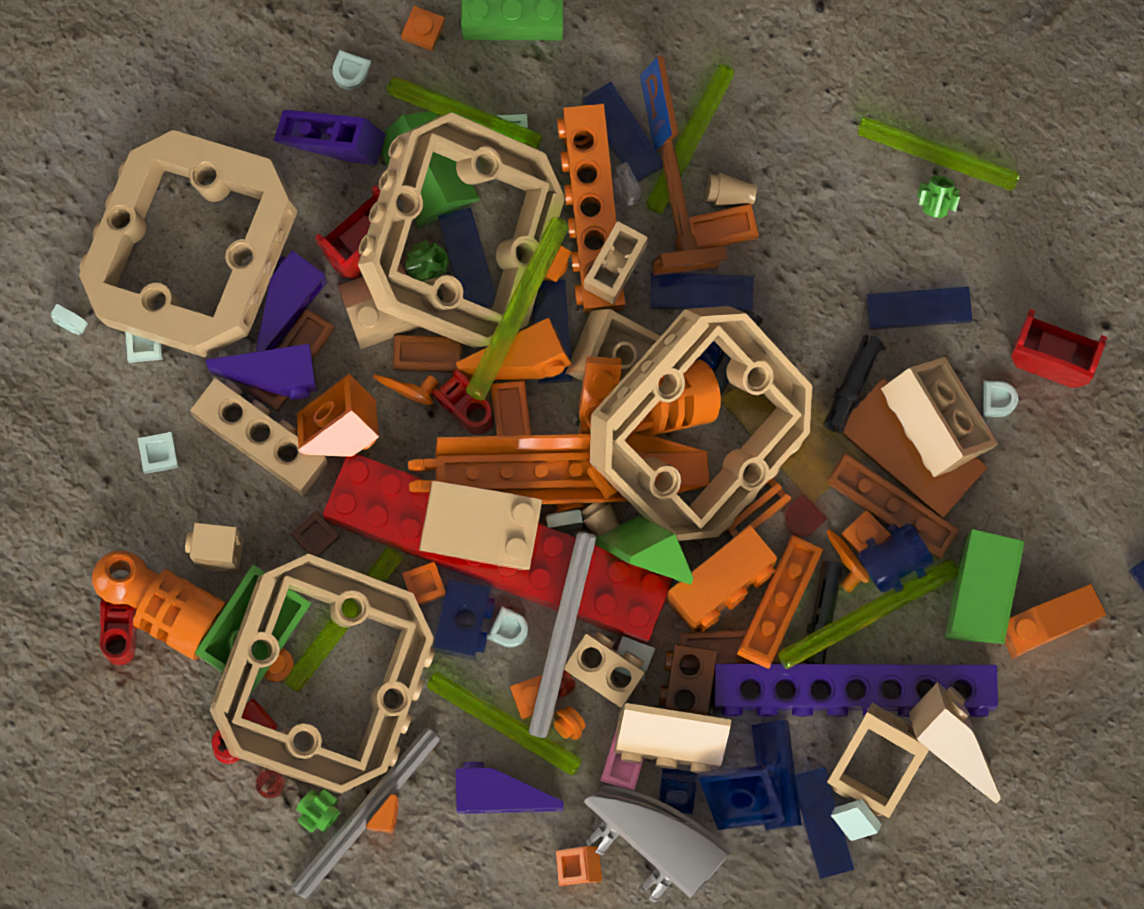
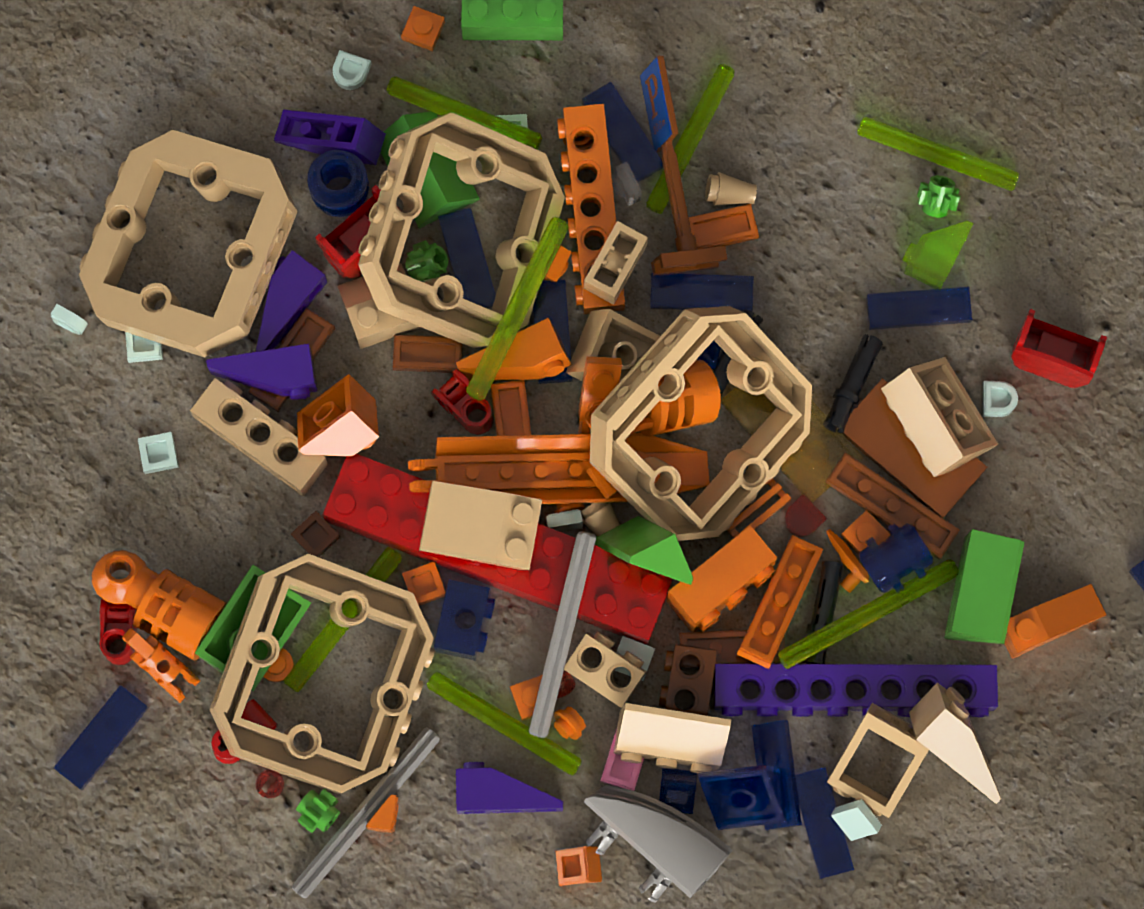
(101, 737): none -> clear blue tile
(150, 653): none -> orange hinge
(215, 547): tan brick -> none
(332, 165): none -> clear blue piece
(419, 394): orange bar -> none
(508, 629): light aqua tile -> none
(936, 254): none -> clear neon green slope

